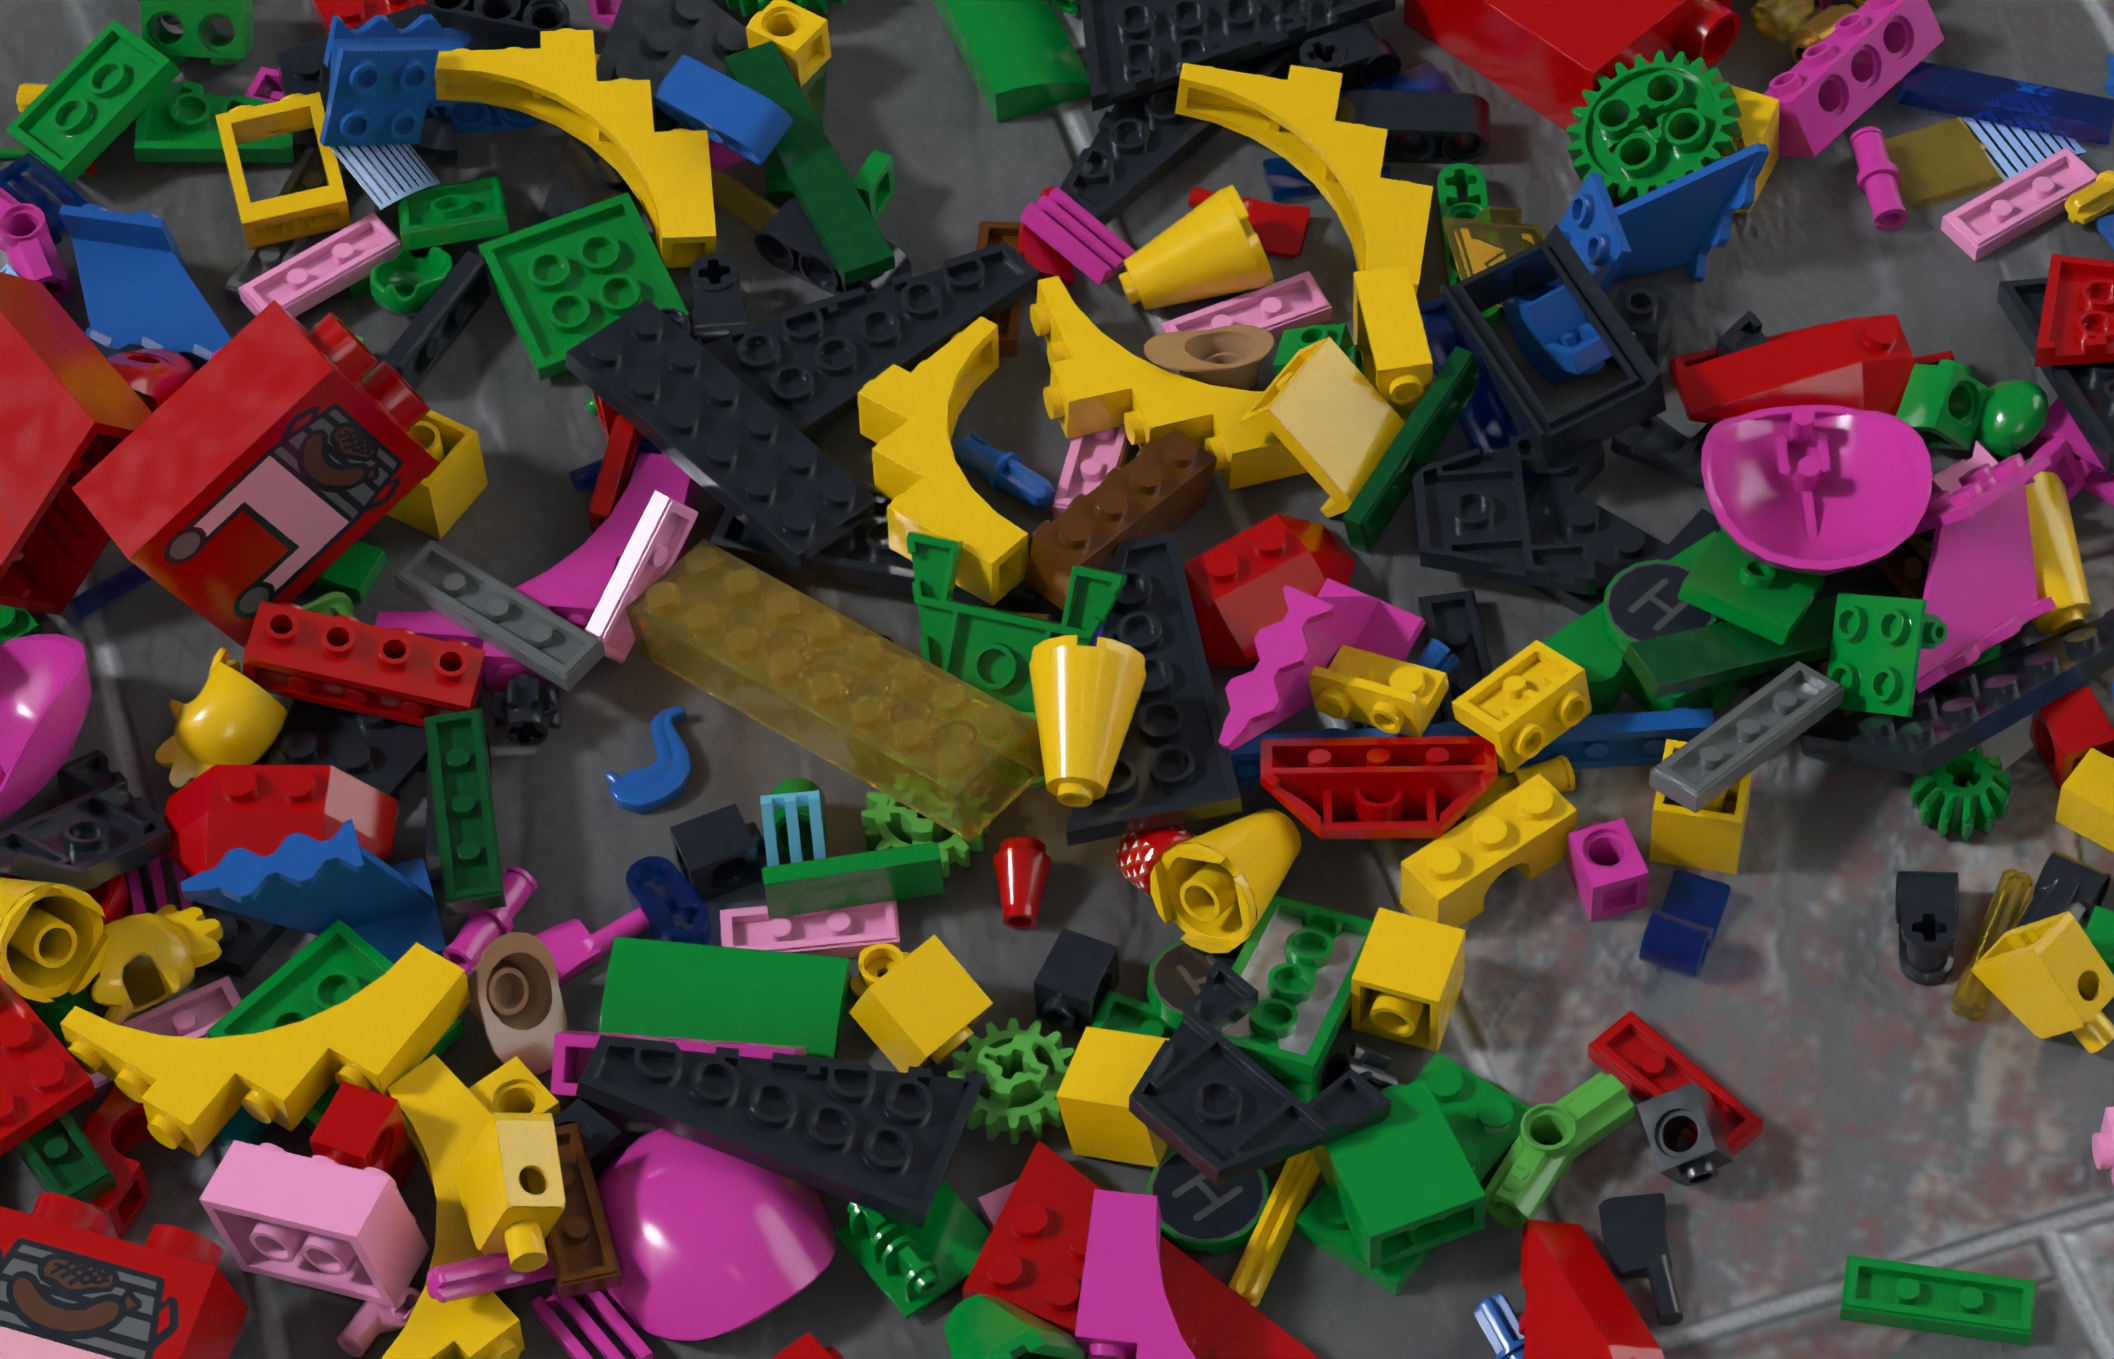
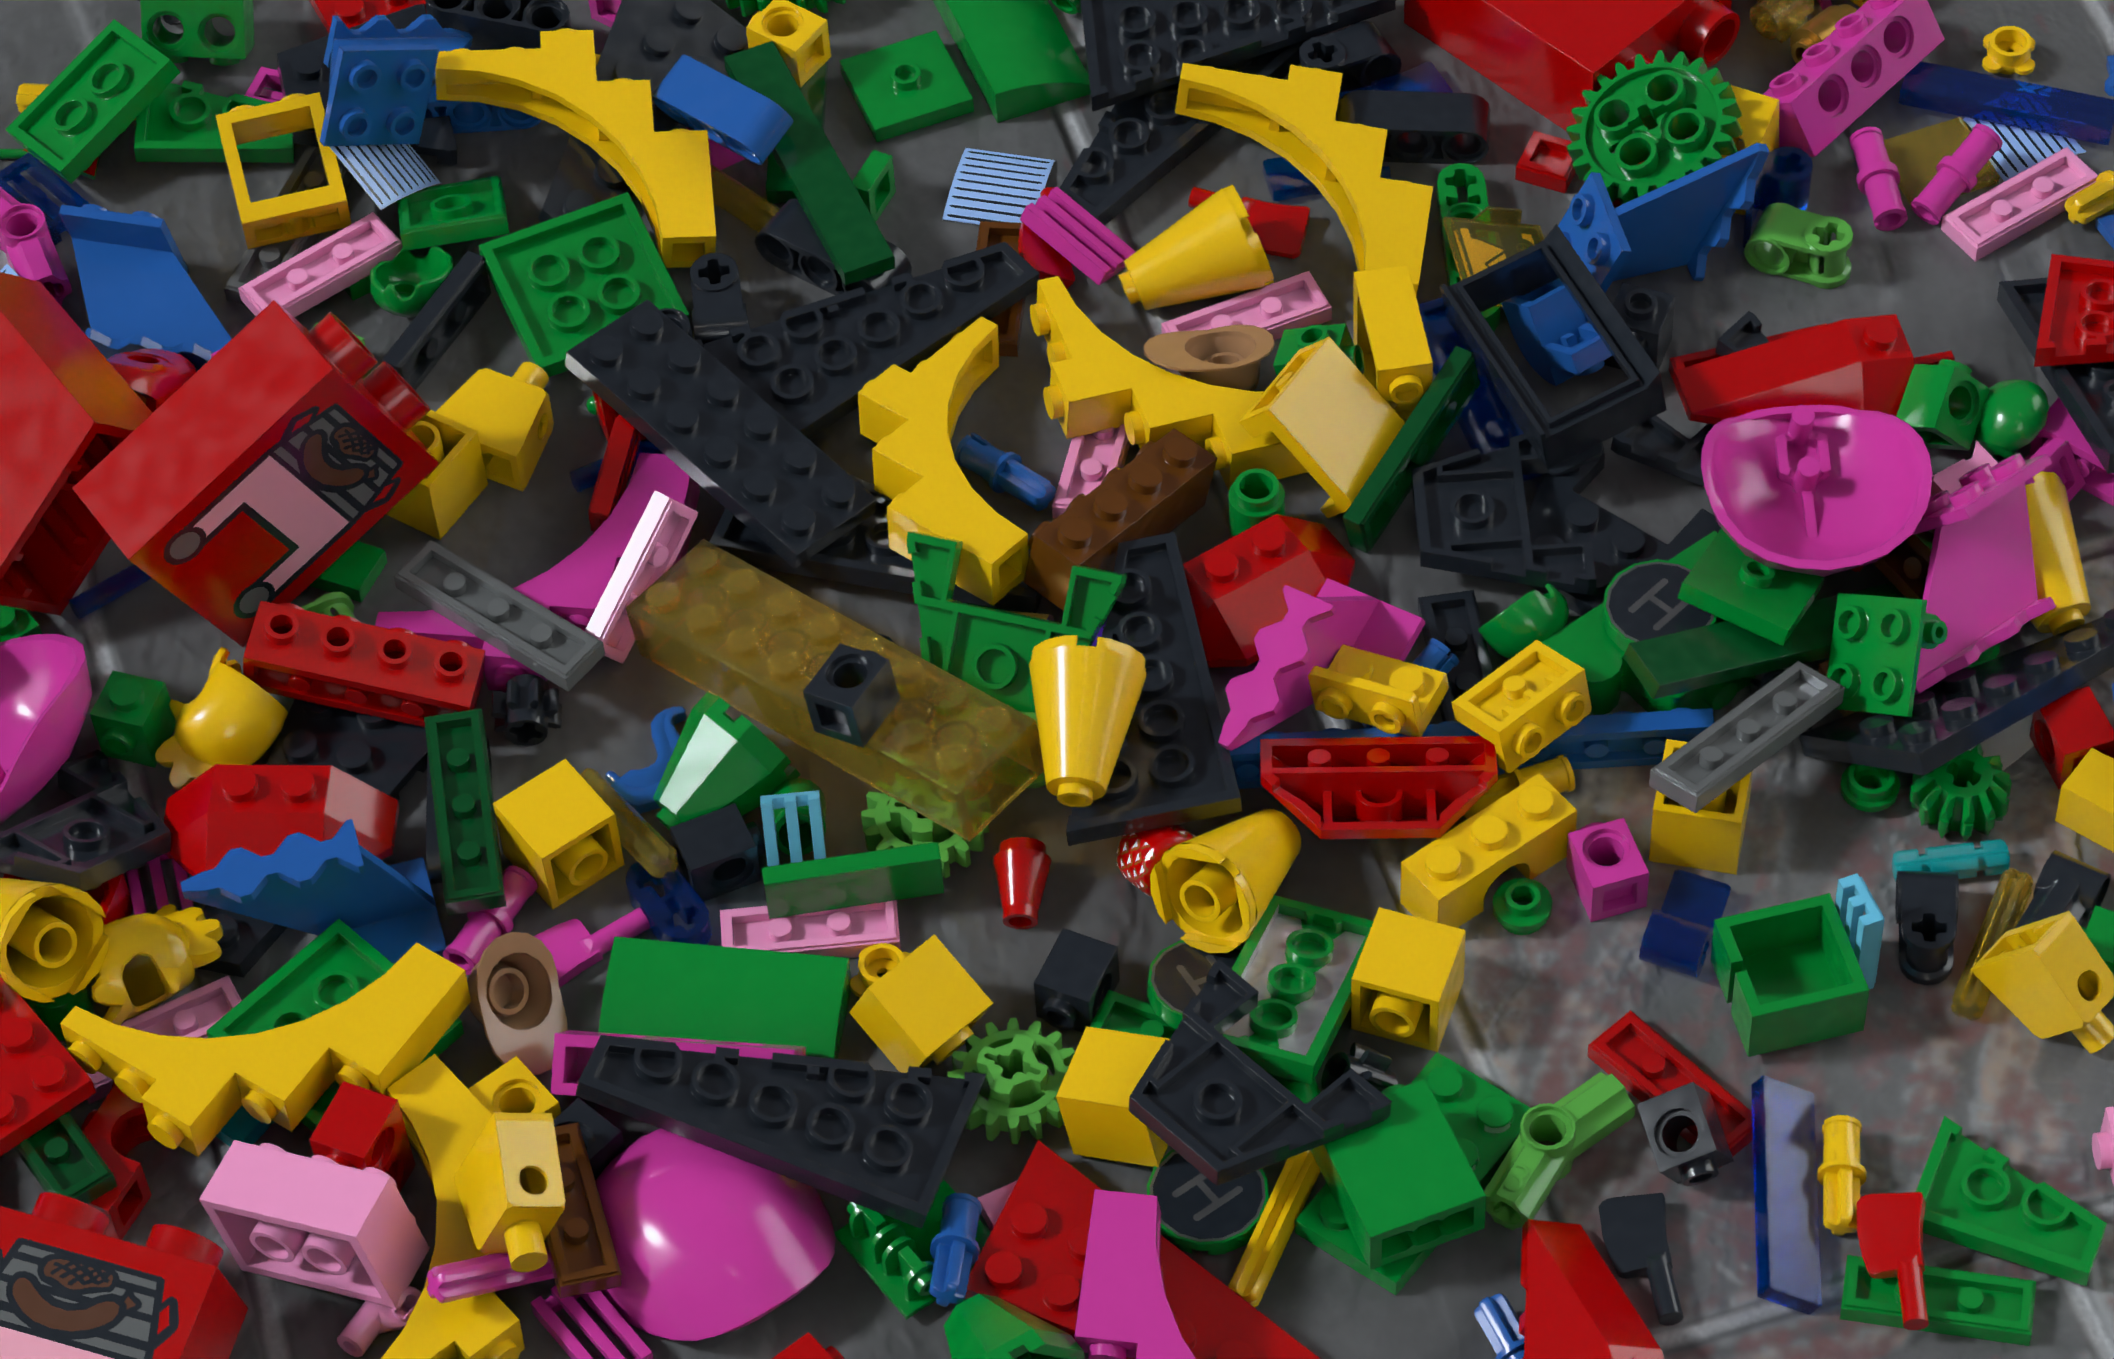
(132, 718): none -> green brick
(510, 419): none -> yellow torso
(559, 833): none -> yellow head
(634, 831): none -> clear yellow axle
(718, 765): none -> green cone
(851, 695): none -> black brick
(906, 86): none -> green plate
(955, 1248): none -> blue axle
(995, 186): none -> light blue sticker
(1254, 499): none -> green brick
(1522, 918): none -> green plate
(1525, 621): none -> green hair
(1546, 163): none -> red tile
(1782, 180): none -> clear blue panel
(1786, 1195): none -> clear blue tile
(1789, 975): none -> green piece
(1797, 243): none -> bright green piece
(1841, 1173): none -> yellow axle
(1862, 930): none -> medium azure tile
(1865, 799): none -> green plate
(1893, 1247): none -> red piece
(1956, 174): none -> dark pink pin
(1963, 858): none -> teal axle
(2000, 1212): none -> green wing
(2009, 51): none -> yellow plate

